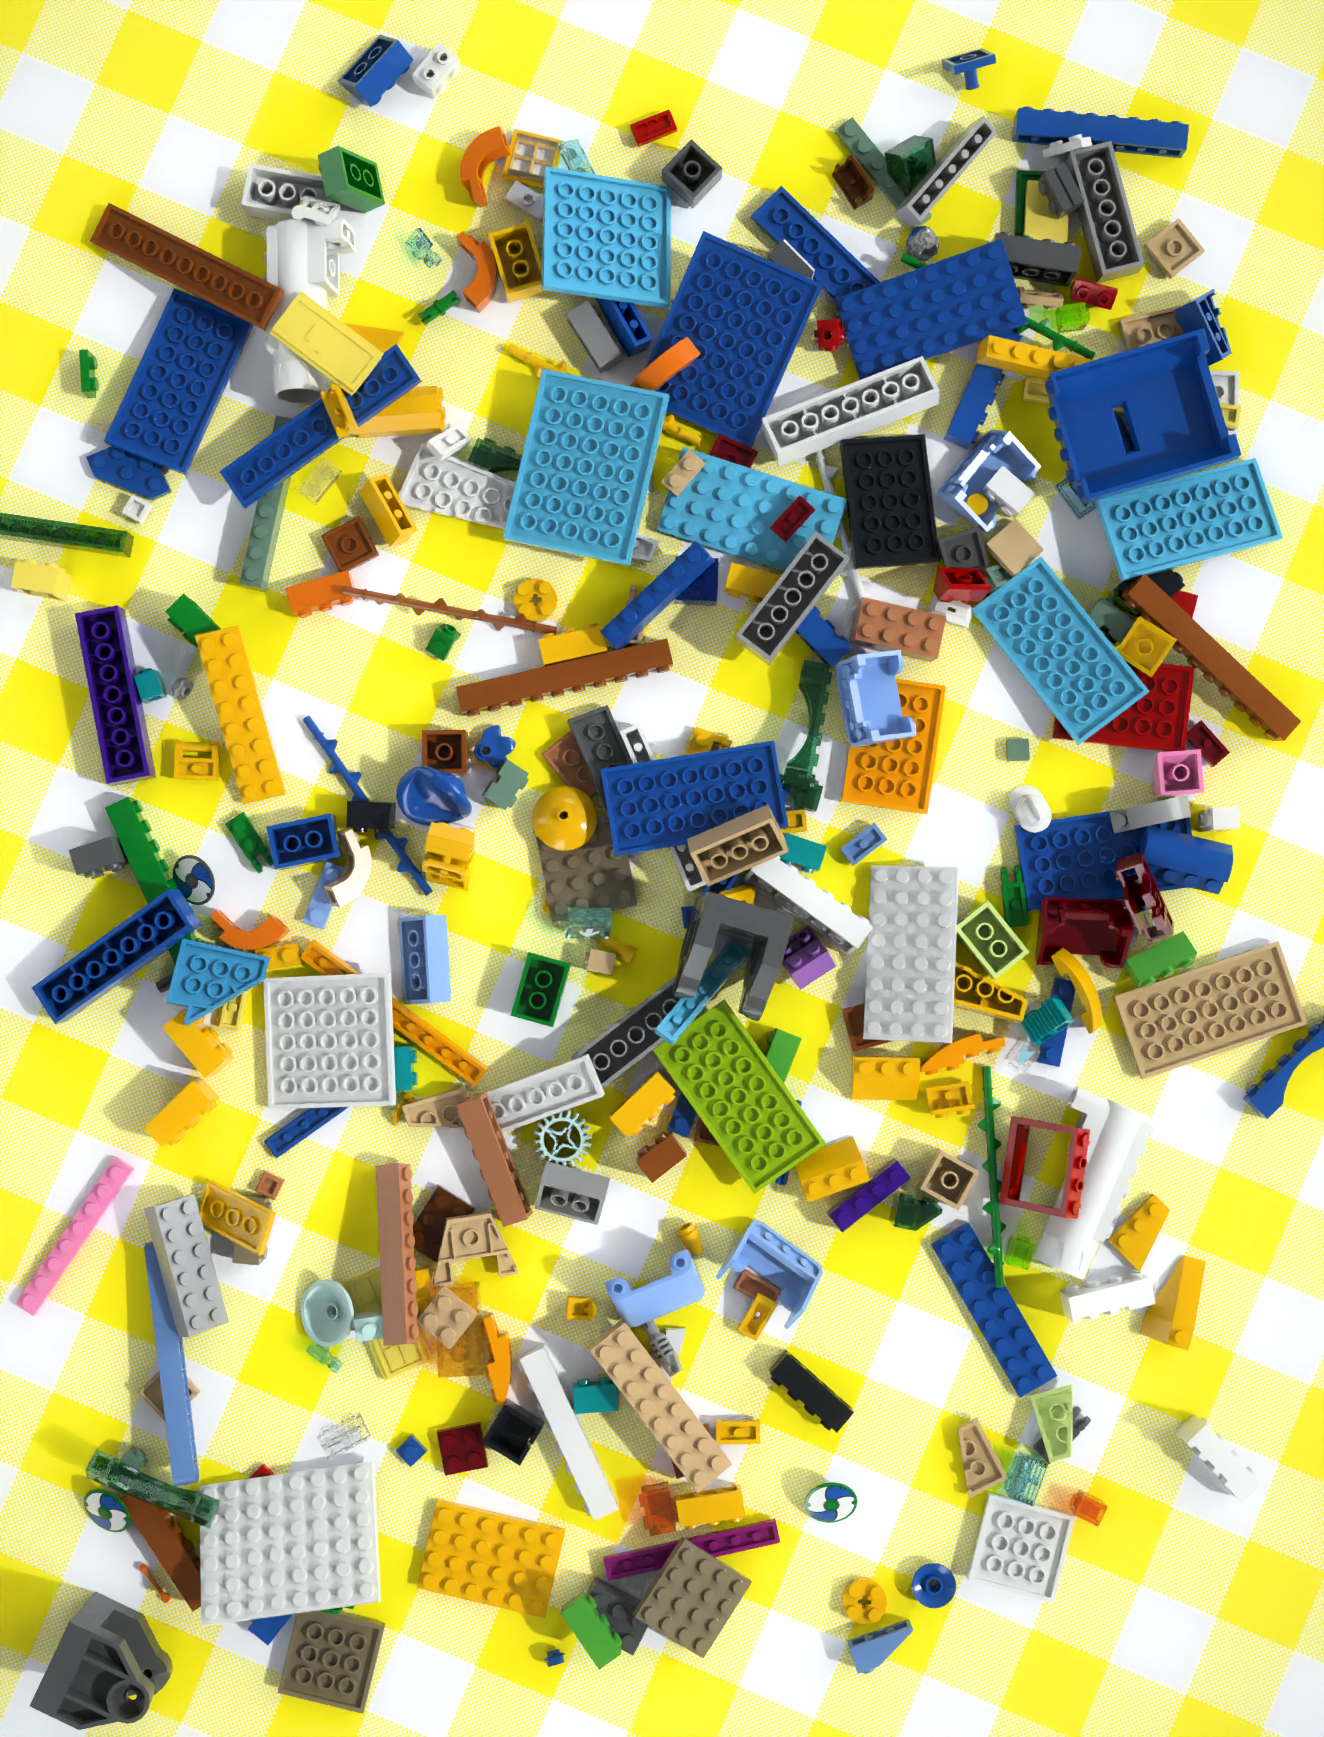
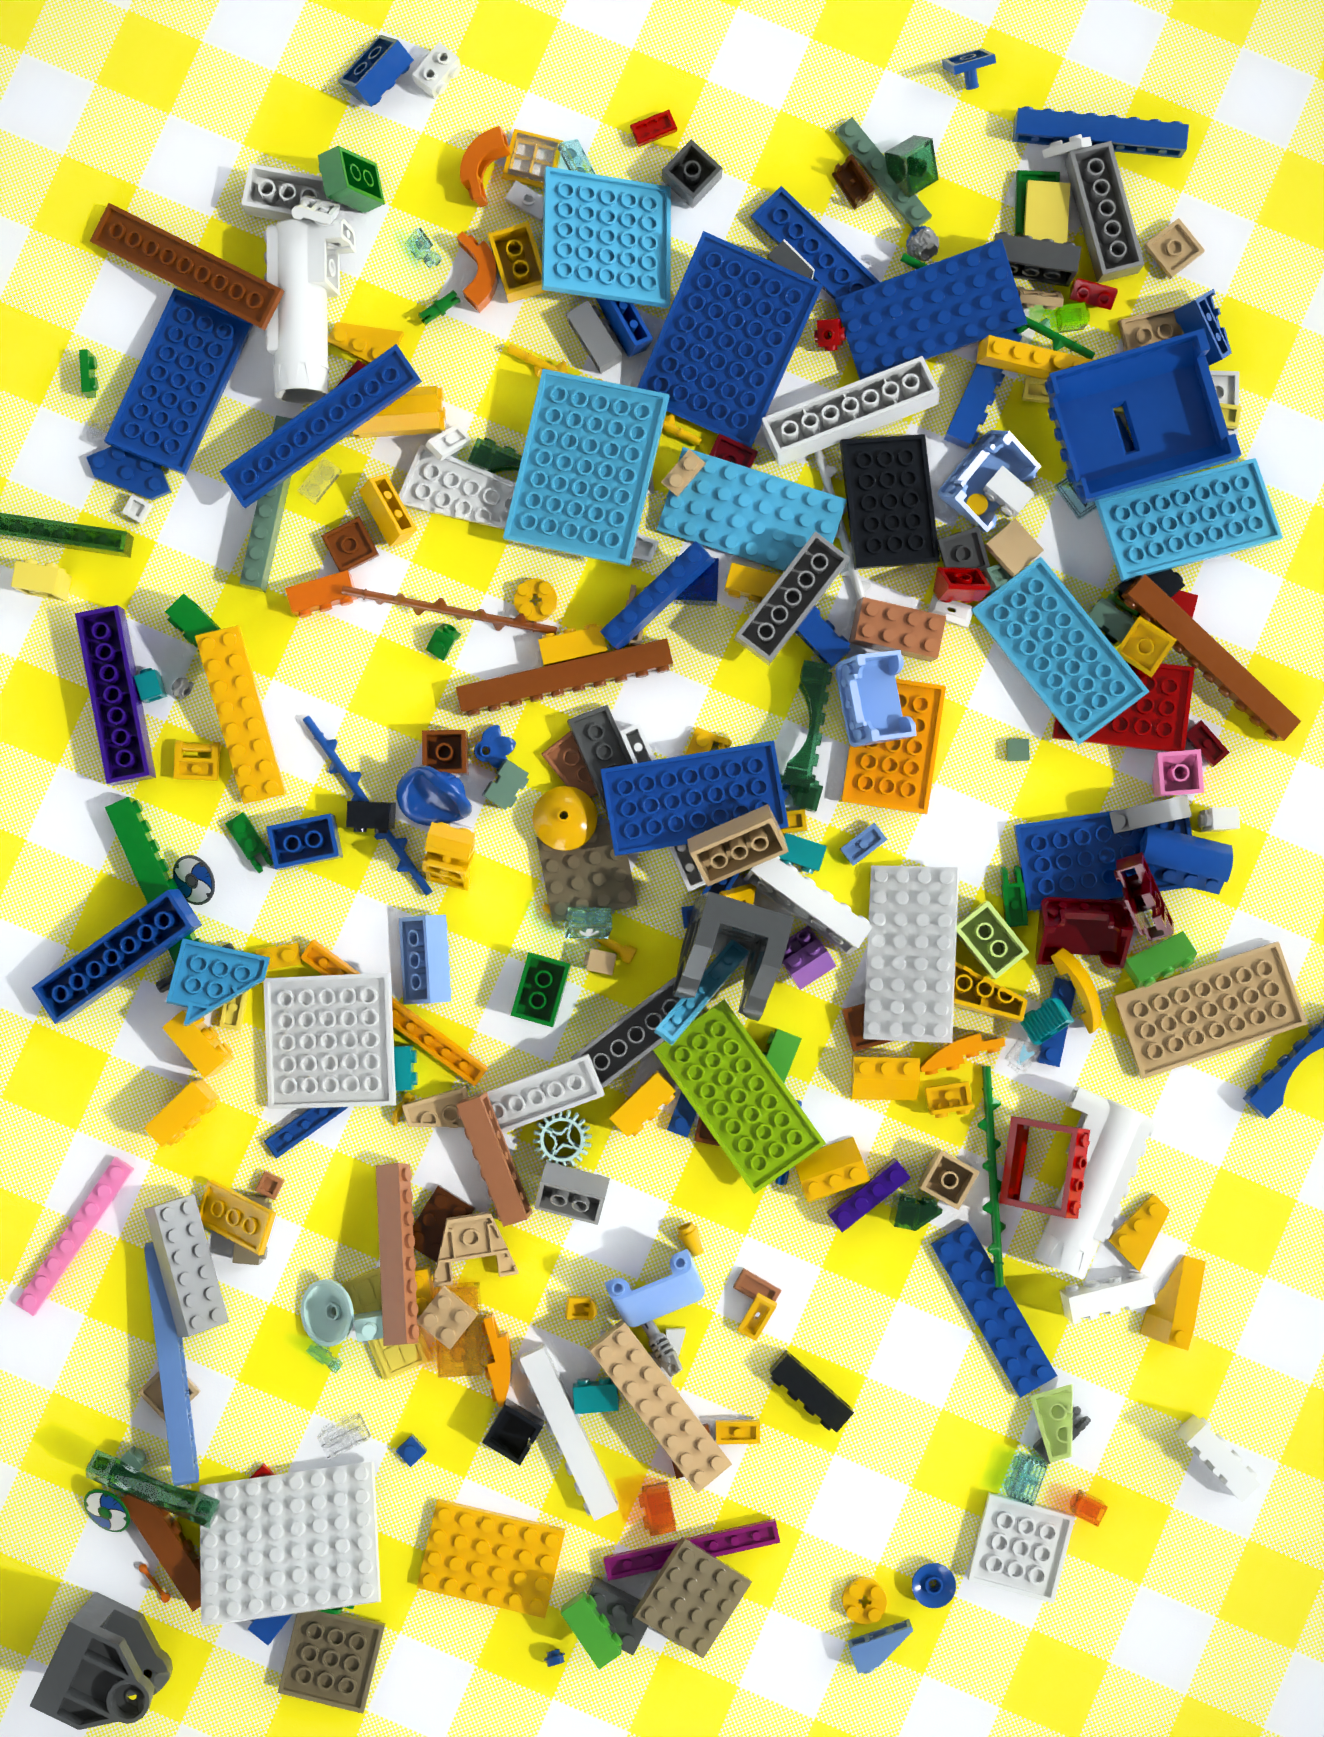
(98, 857): dark grey brick -> none
(264, 936): orange arch -> none
(320, 906): light blue plate -> none
(326, 343): light yellow piece -> none
(339, 411): yellow hinge -> none
(356, 872): arch -> none
(462, 1448): dark red plate -> none
(660, 1156): dark orange brick -> none
(666, 365): orange arch -> none
(710, 1506): yellow brick -> none
(777, 1262): light blue windscreen -> none
(792, 519): dark red plate -> none
(831, 1502): shield -> none
(945, 172): light grey brick -> none
(979, 1458): tan wing -> none
(1019, 1252): clear neon green brick -> none
(1030, 808): white piece -> none
(1060, 191): dark grey brick -> none

